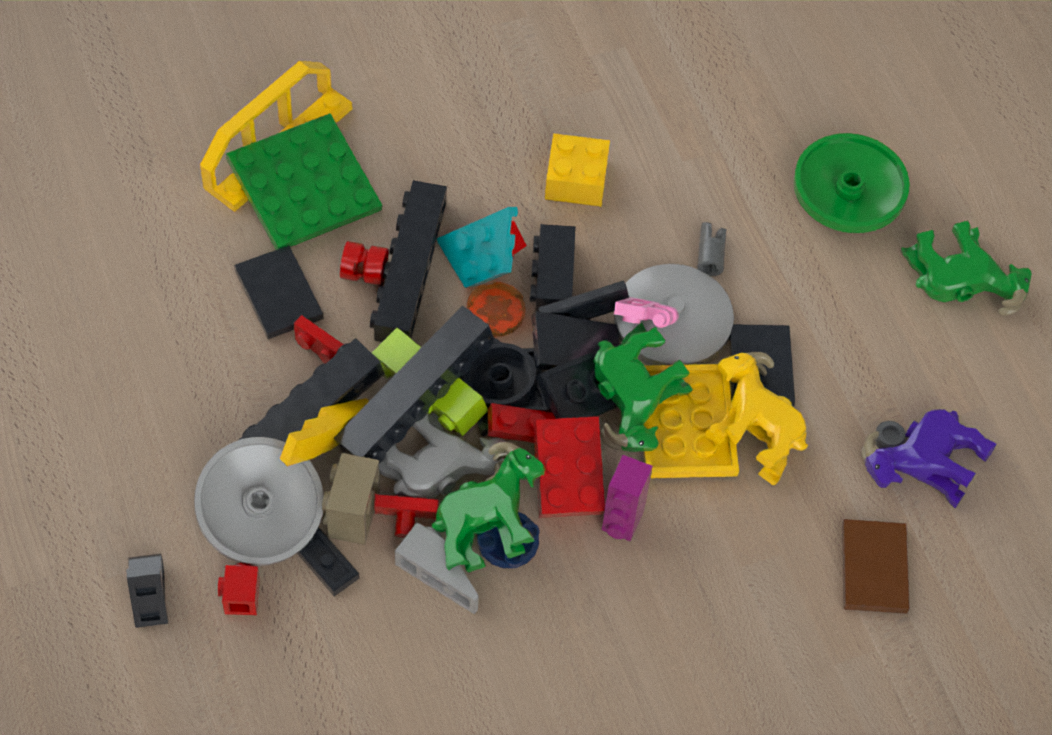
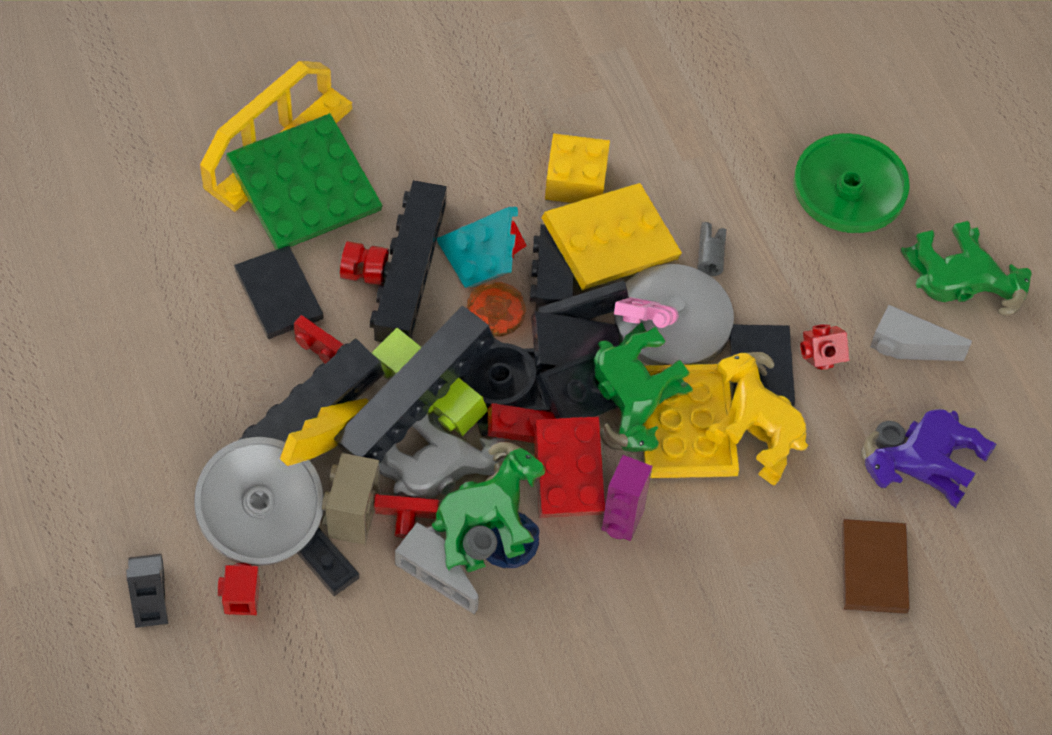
(480, 542): none -> dark grey tile
(611, 235): none -> yellow plate
(825, 346): none -> brick
(913, 338): none -> light grey slope

